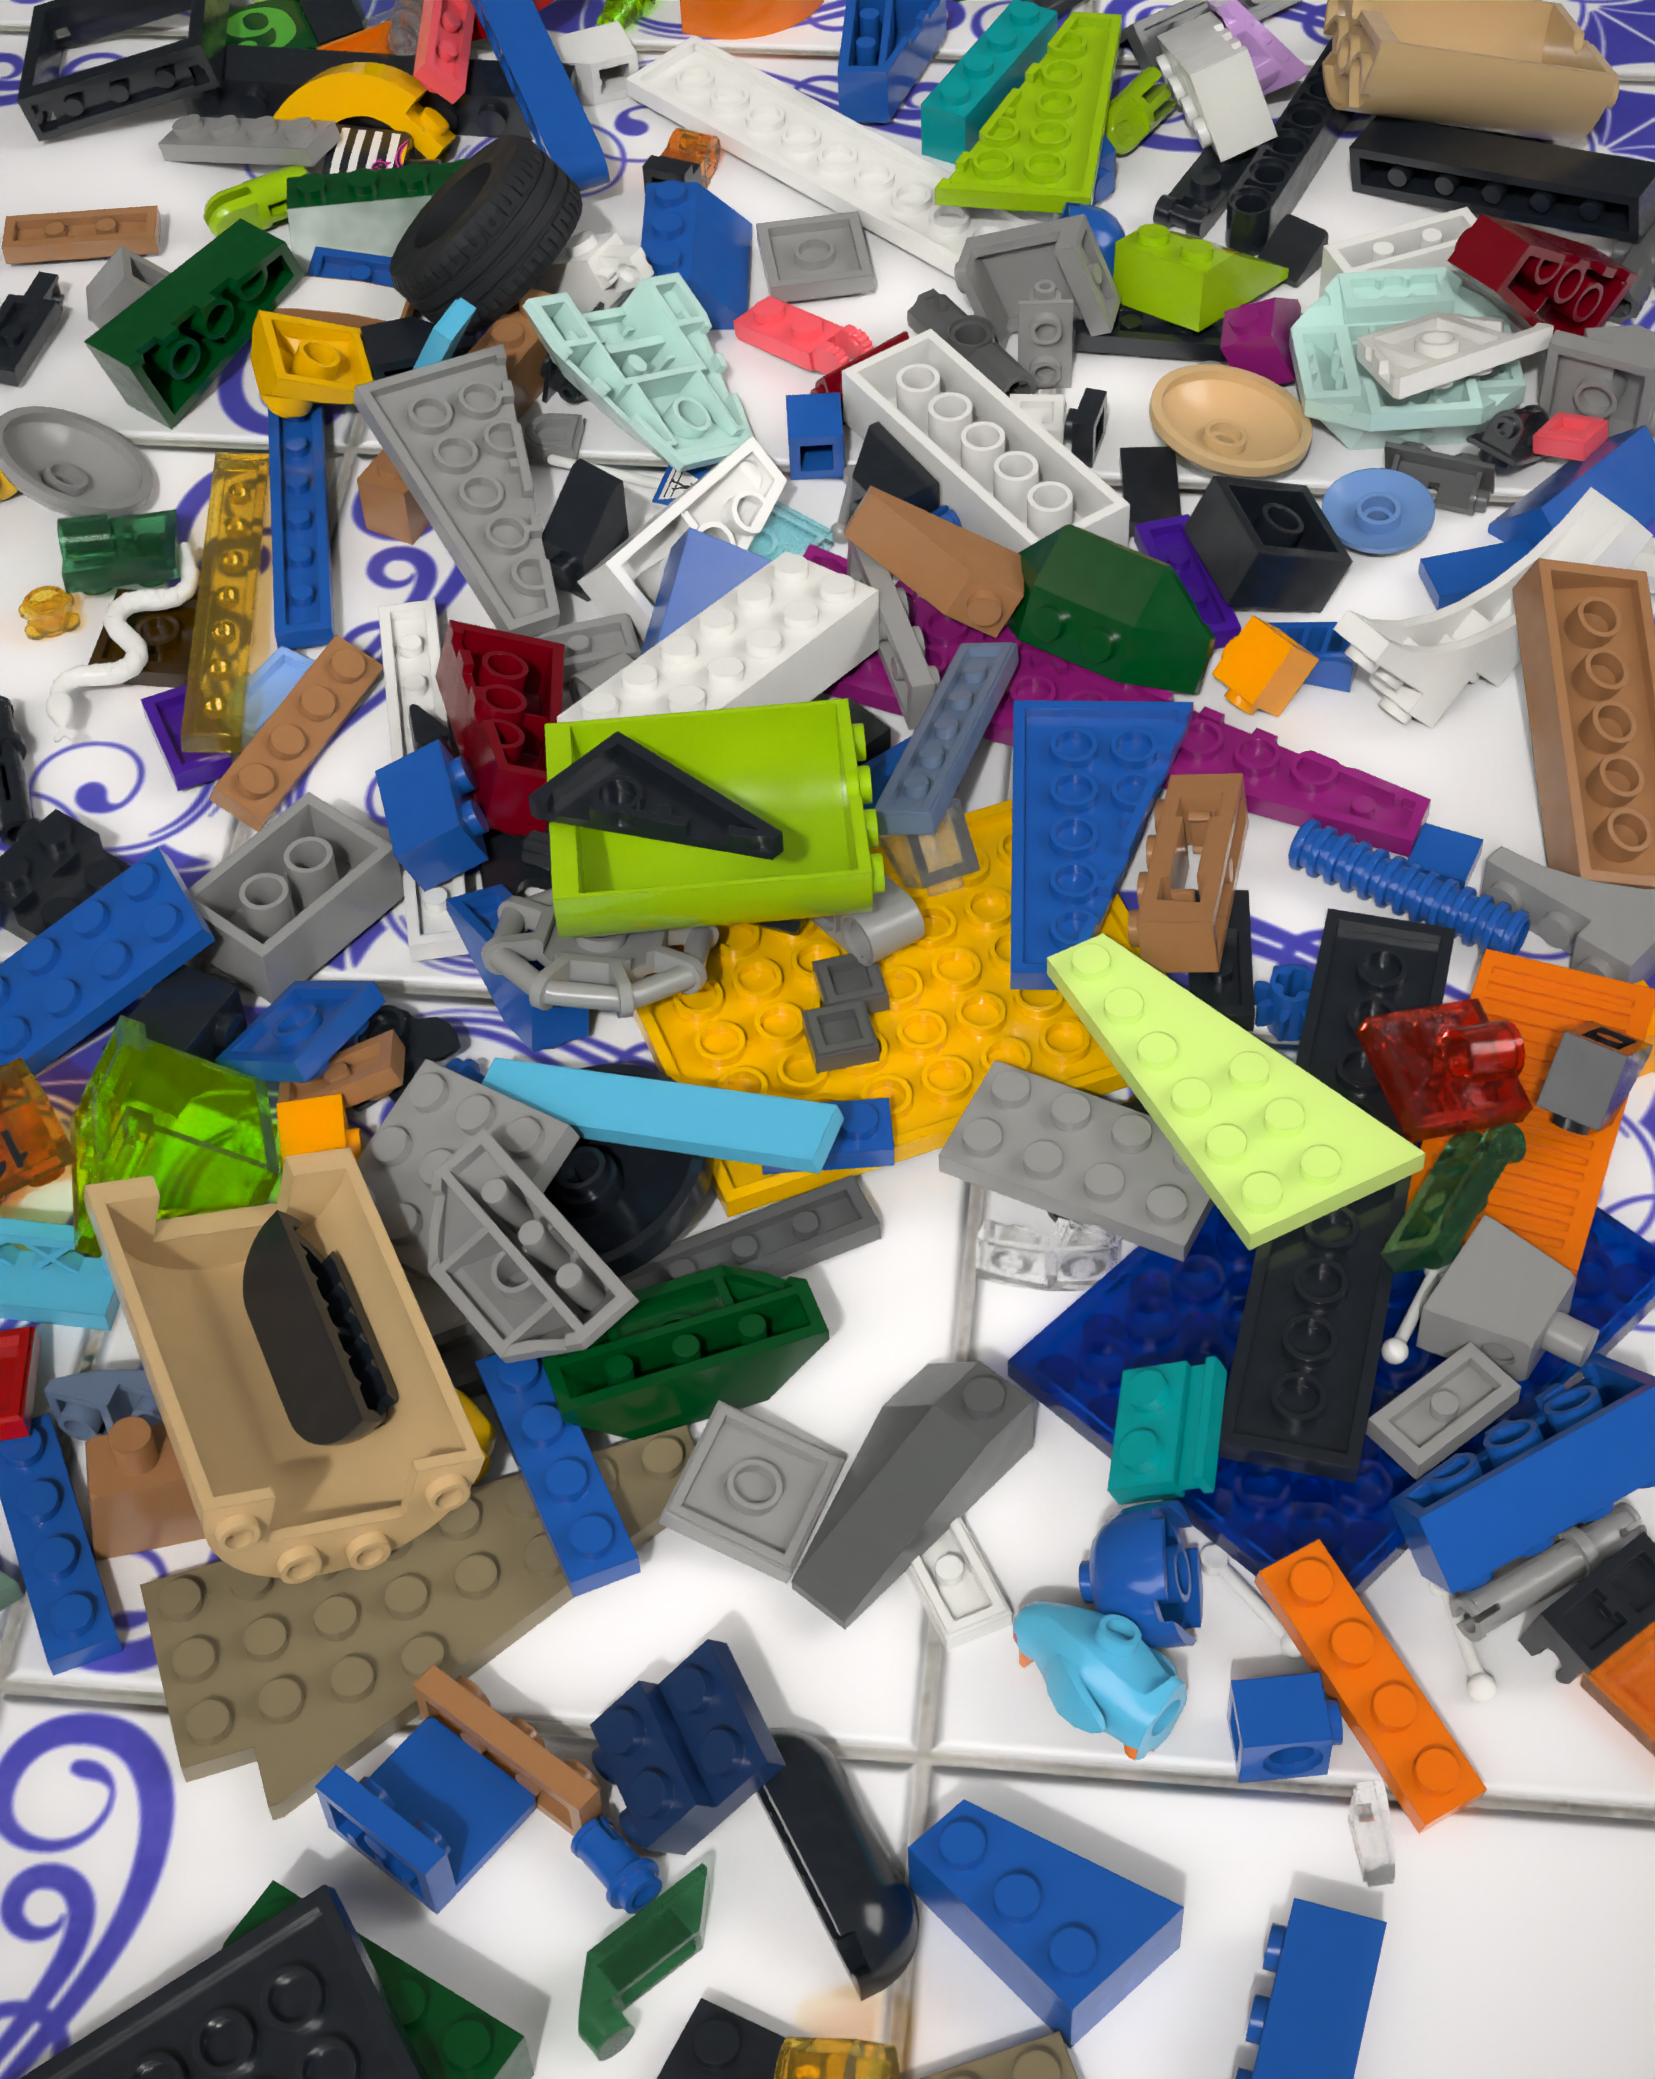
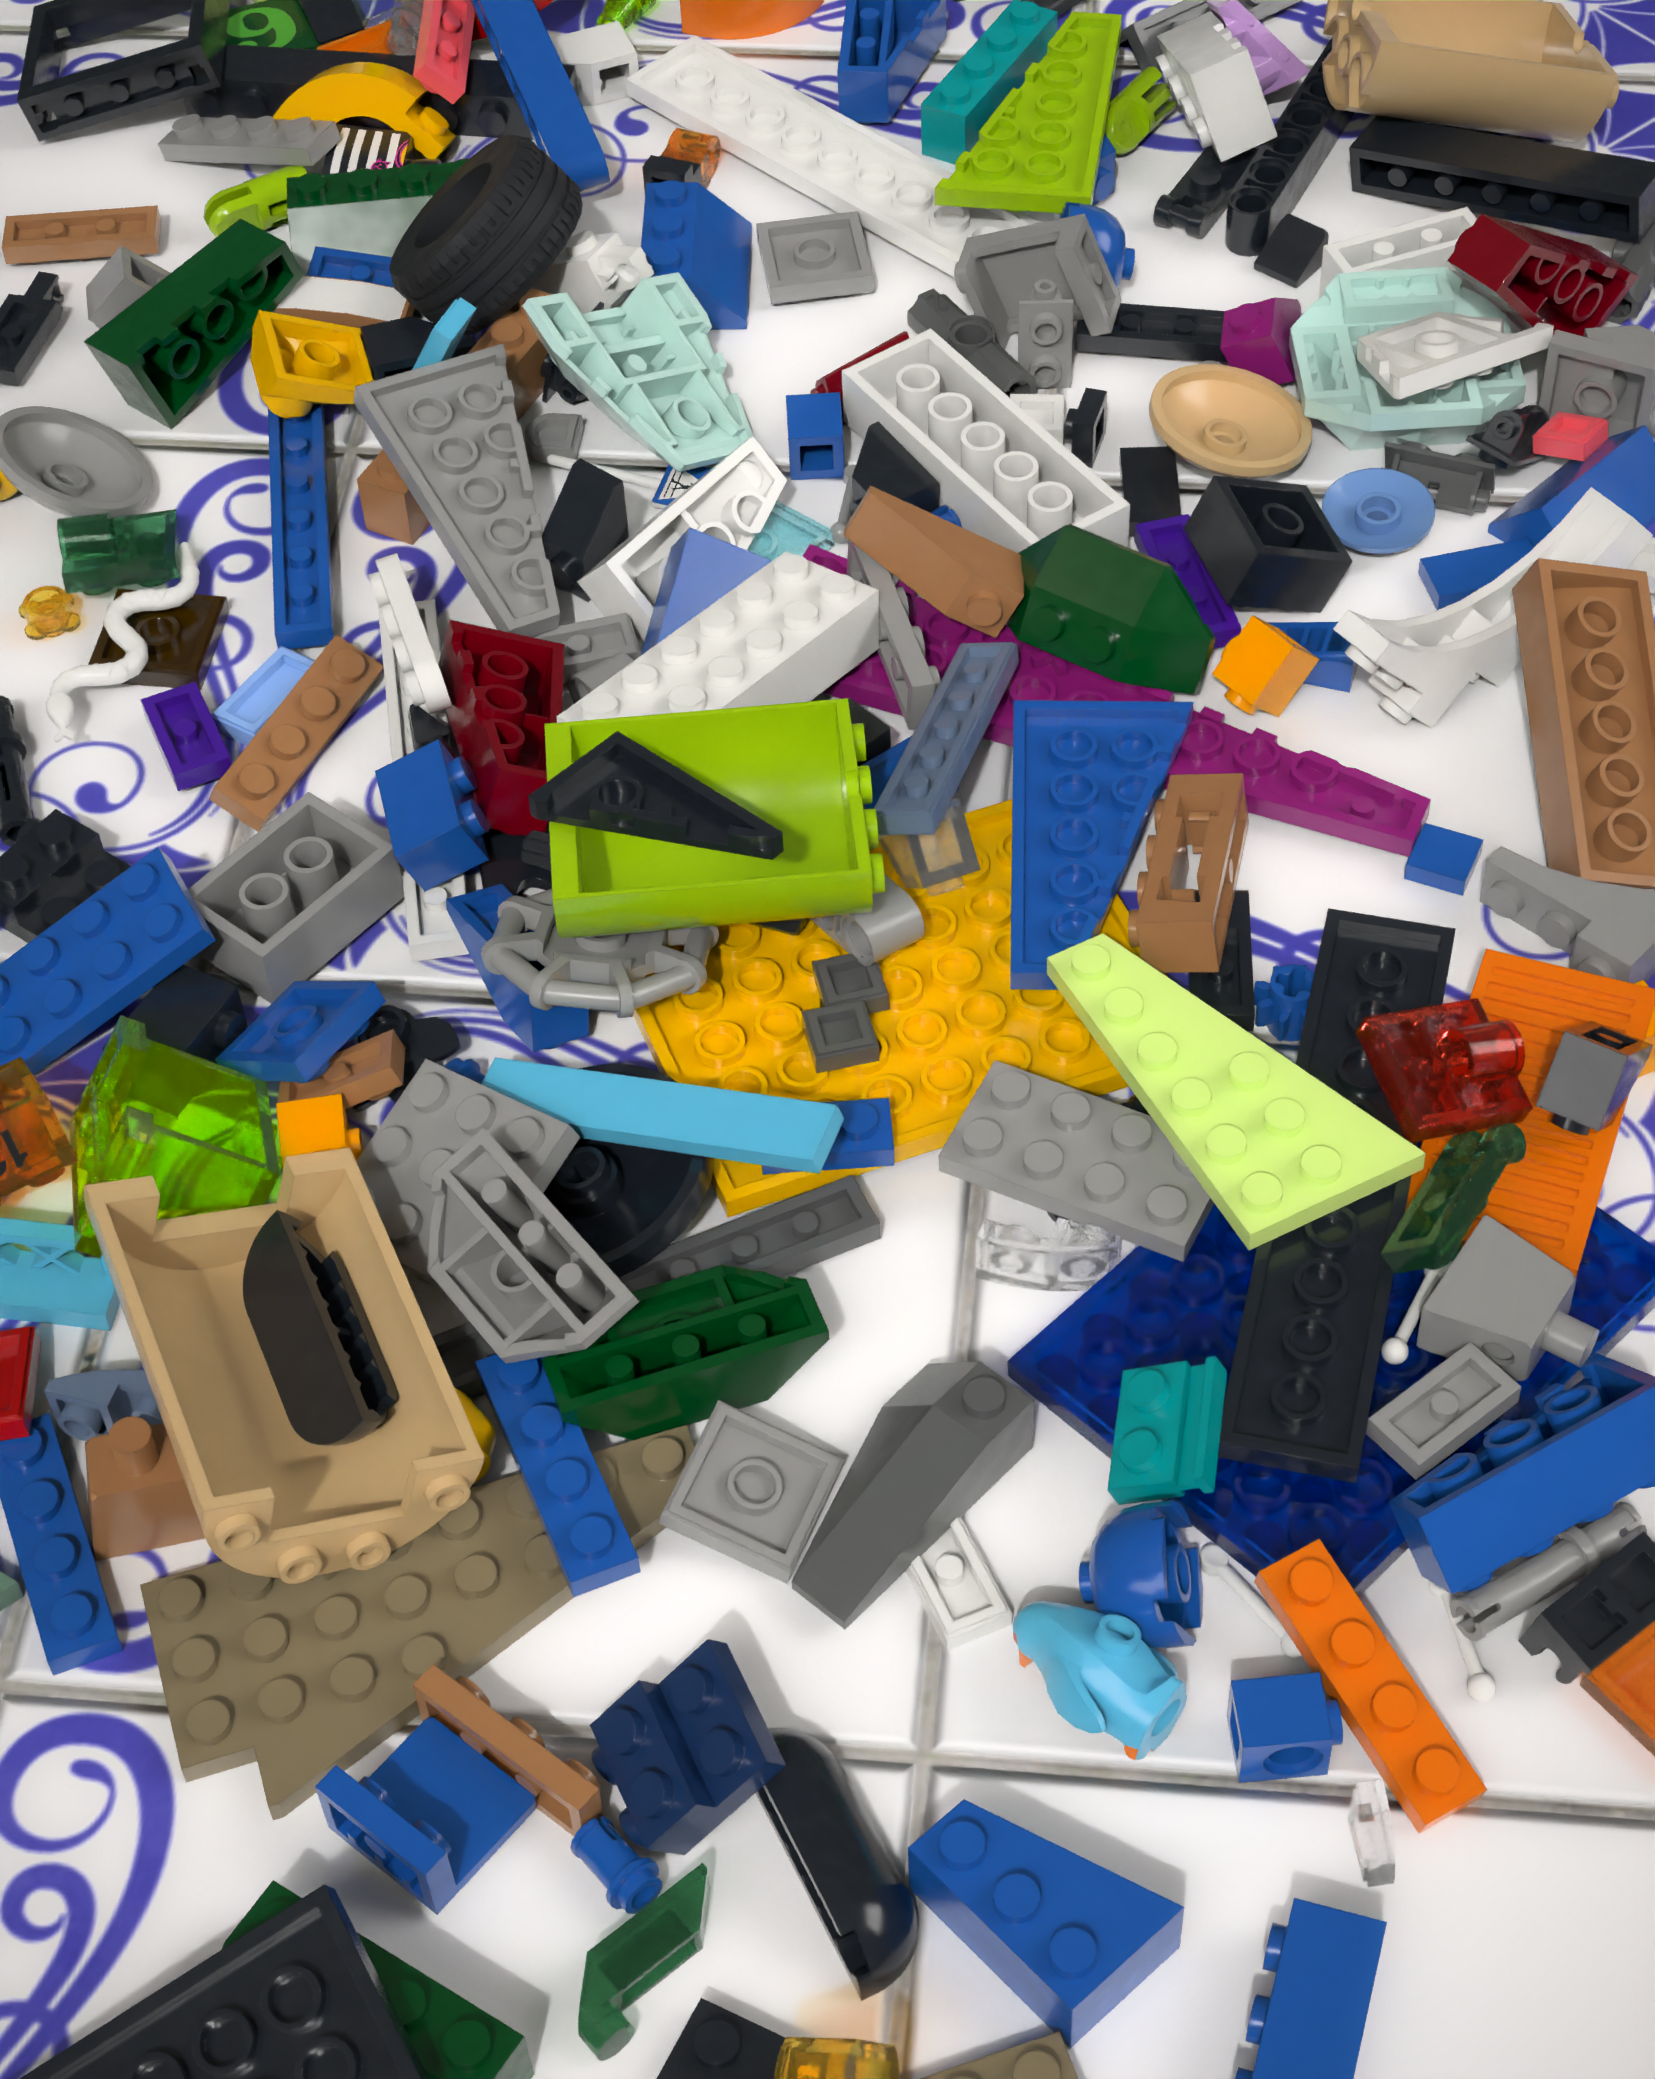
(226, 605): clear yellow tile -> none
(408, 635): none -> white plate
(800, 336): coral hinge -> none
(1187, 276): lime slope -> none
(1407, 888): blue piece -> none

